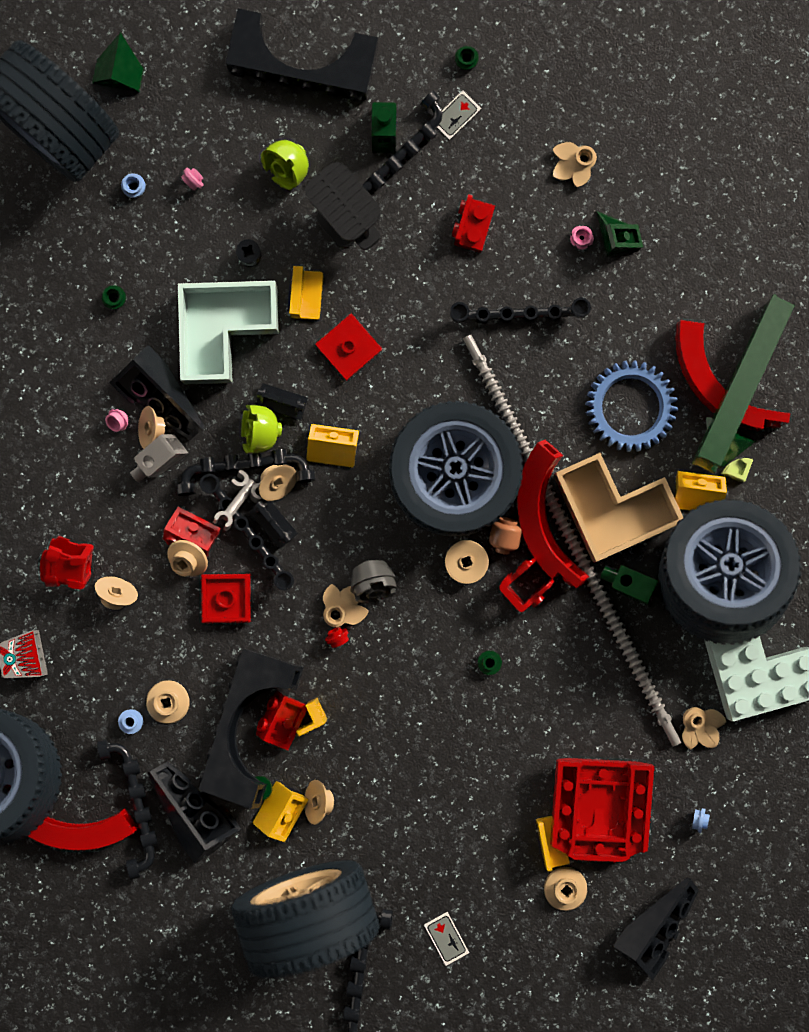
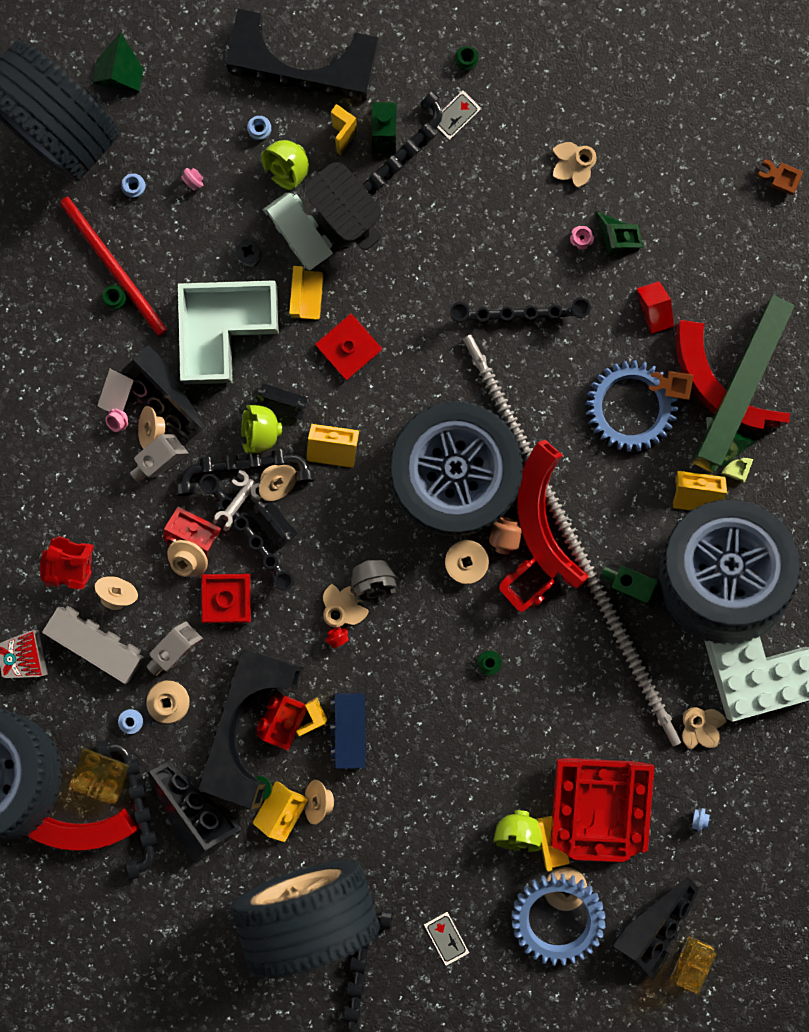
(93, 644): none -> light grey brick
(99, 776): none -> clear yellow hinge
(113, 266): none -> red piece
(115, 391): none -> white sticker
(173, 648): none -> light grey torso
(254, 122): none -> light blue plate
(299, 230): none -> light aqua wedge
(346, 125): none -> yellow panel
(348, 730): none -> dark blue brick
(473, 224): red bracket -> none
(519, 832): none -> lime cylinder
(533, 943): none -> medium blue piece
(611, 521): tan piece -> none
(656, 307): none -> red slope
(676, 384): none -> dark orange plate
(693, 971): none -> clear yellow hips
(784, 177): none -> dark orange plate

